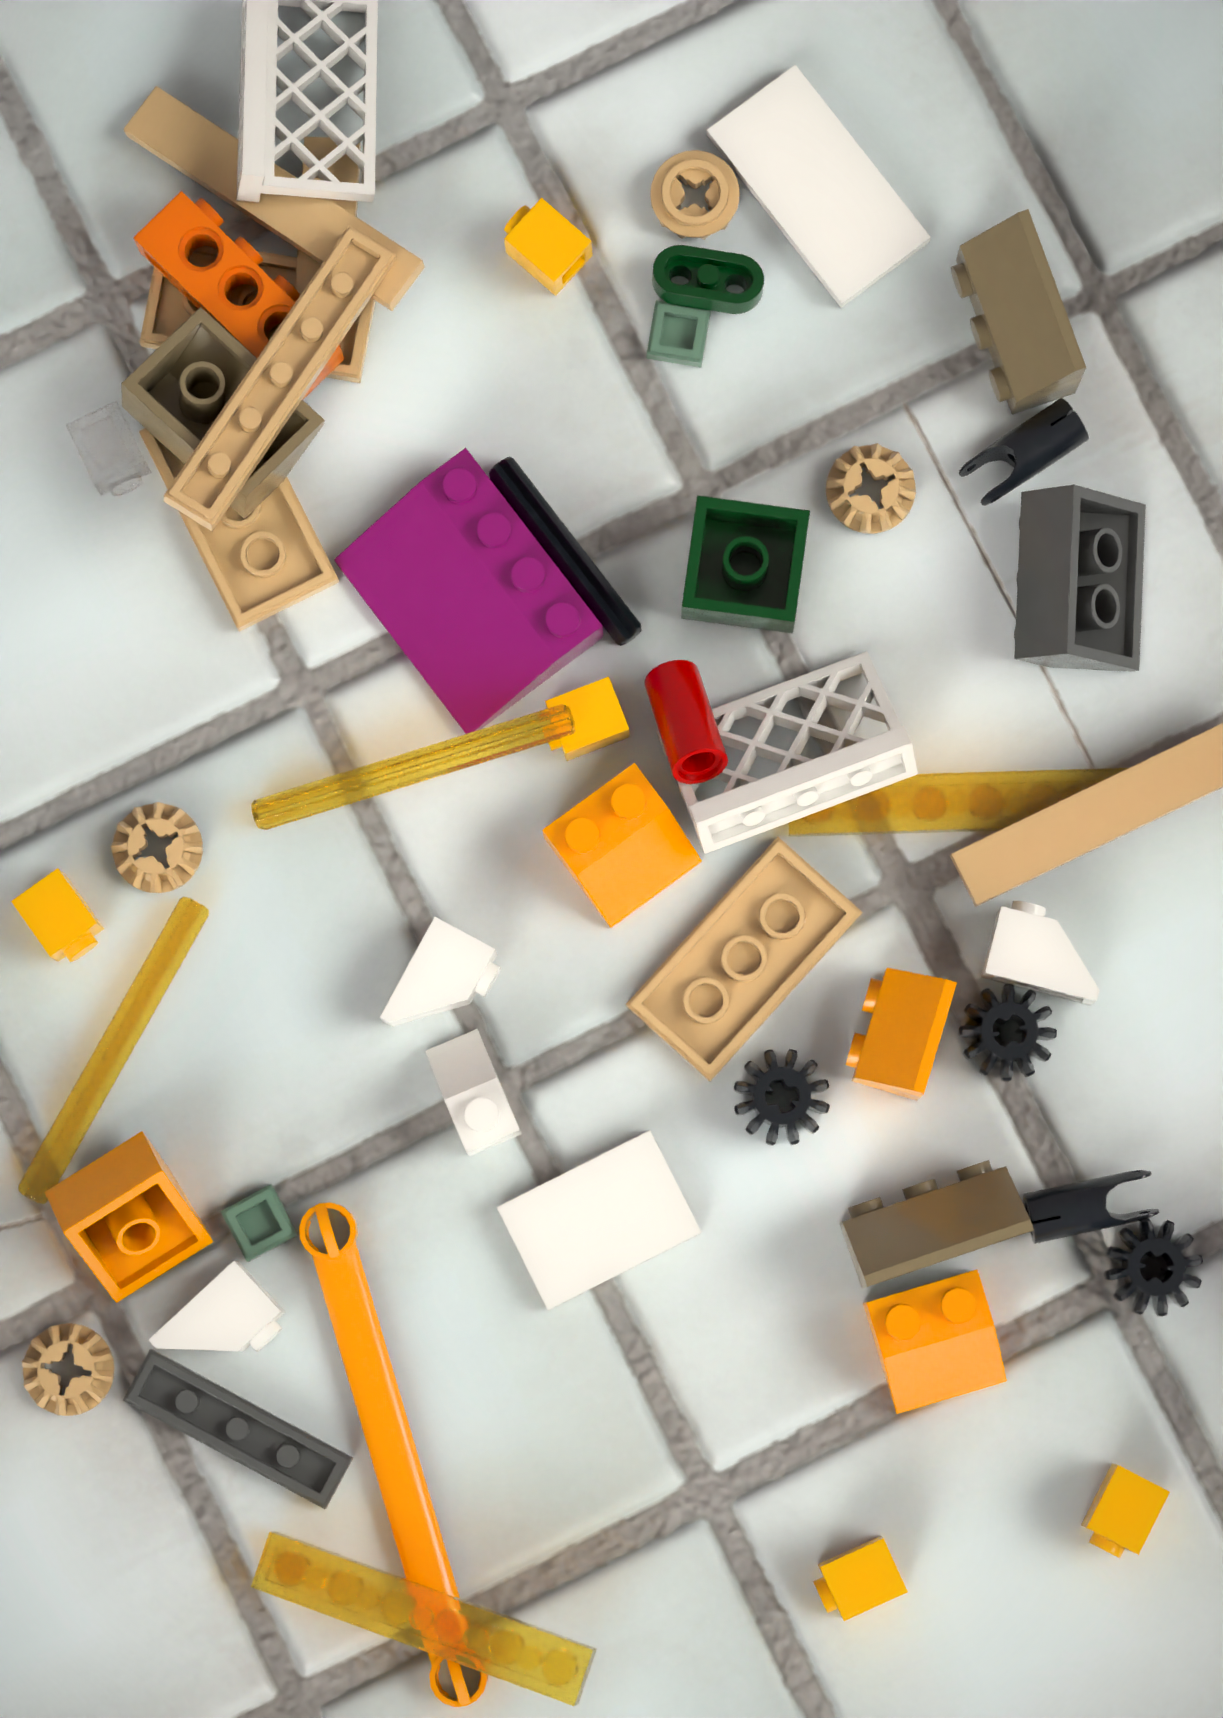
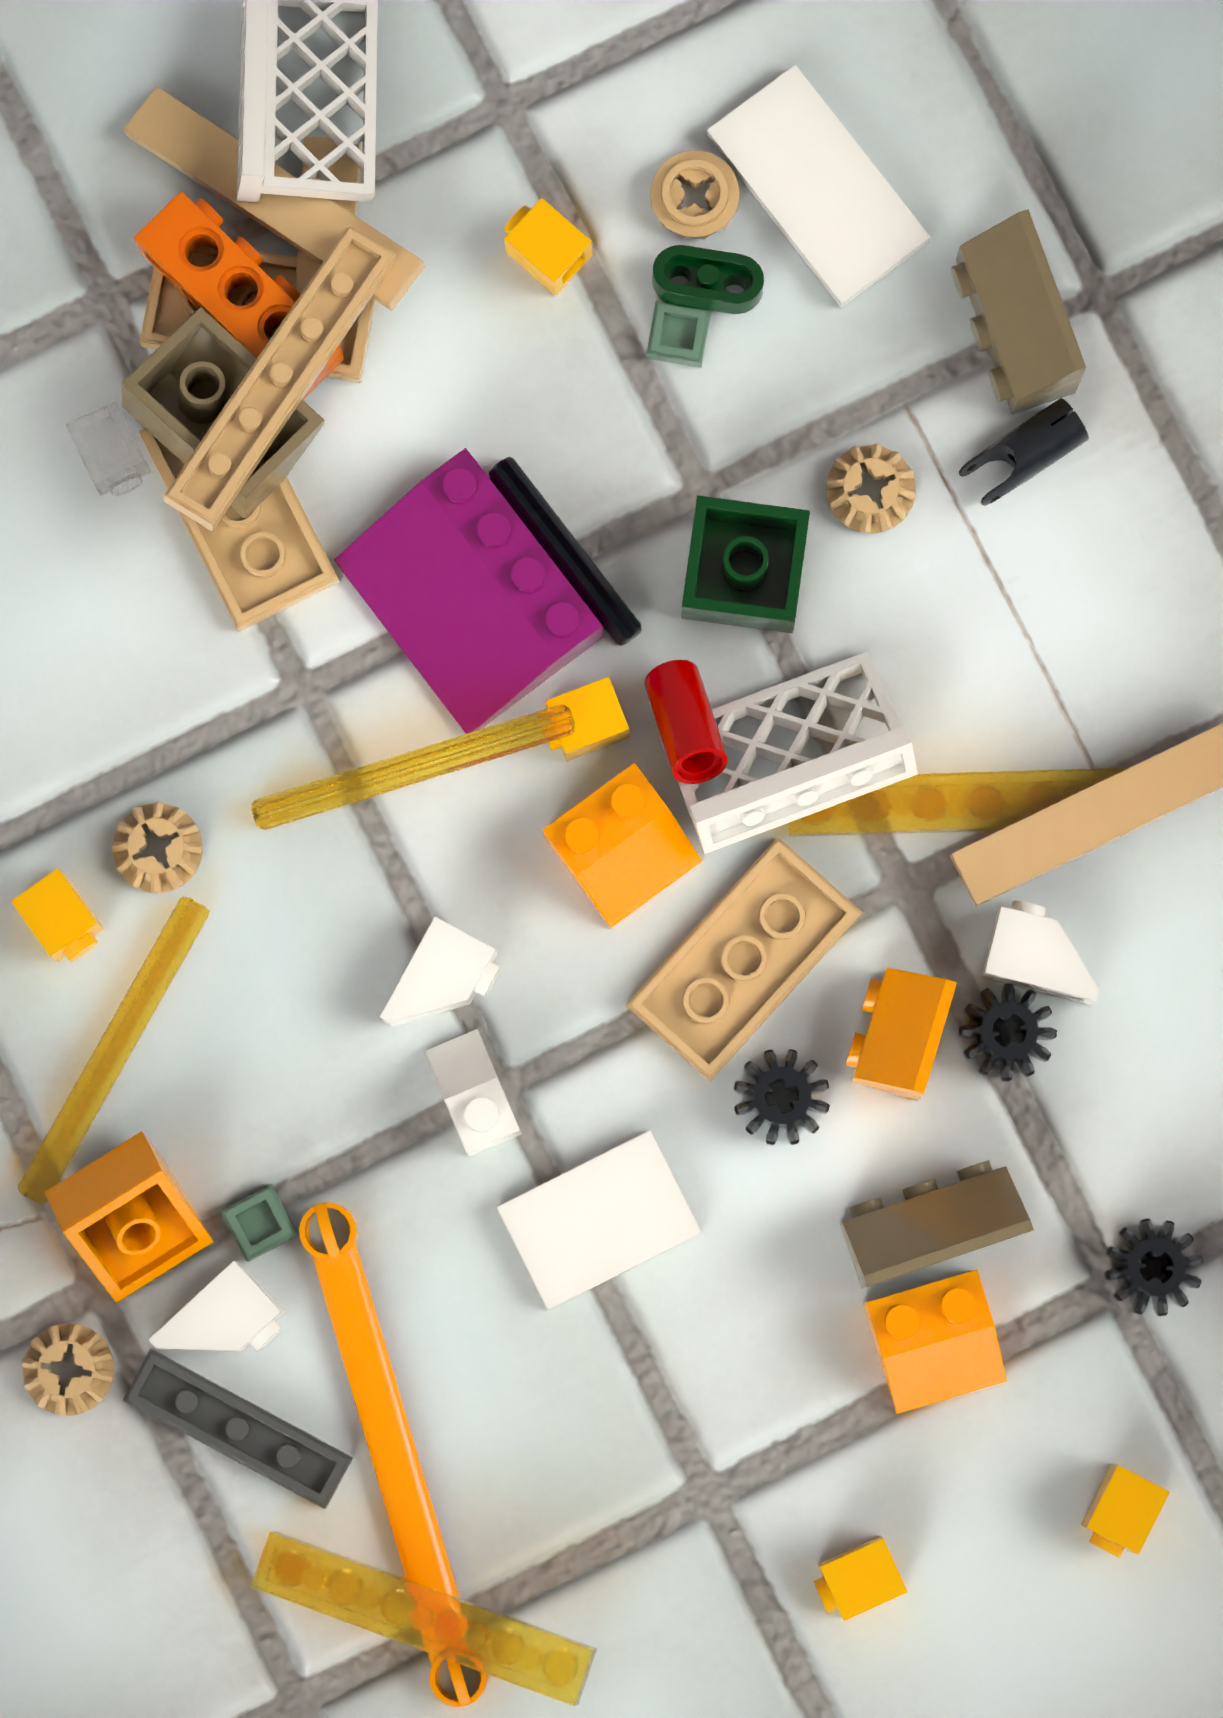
(1079, 579): dark grey slope -> none
(1079, 1207): black piece -> none

